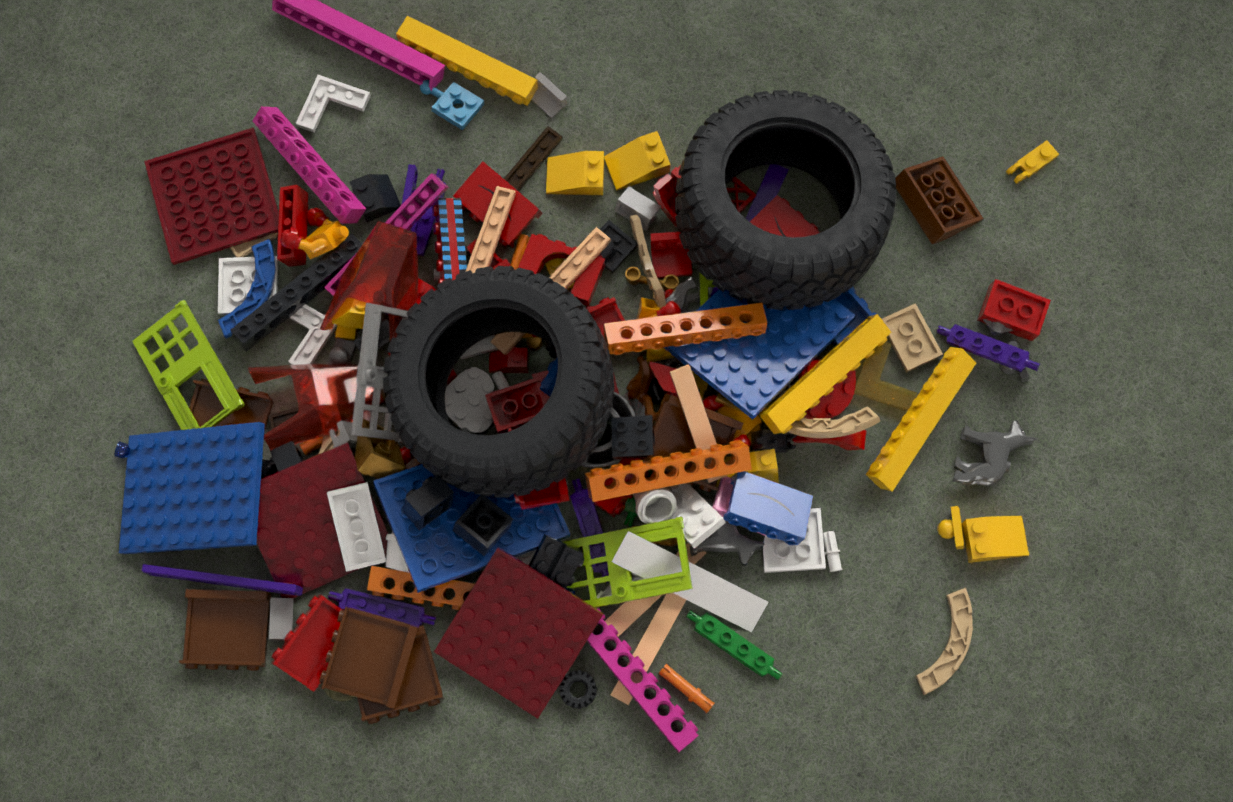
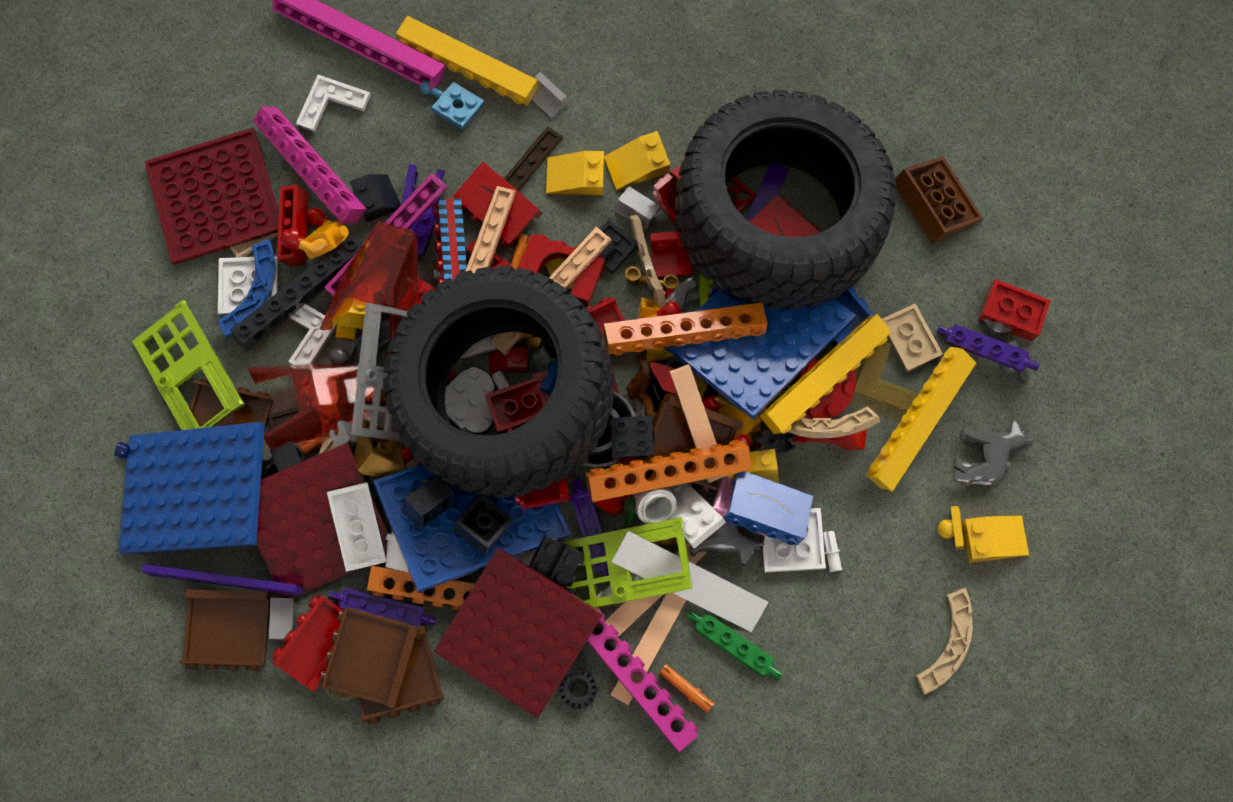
(1034, 161): yellow hinge -> none

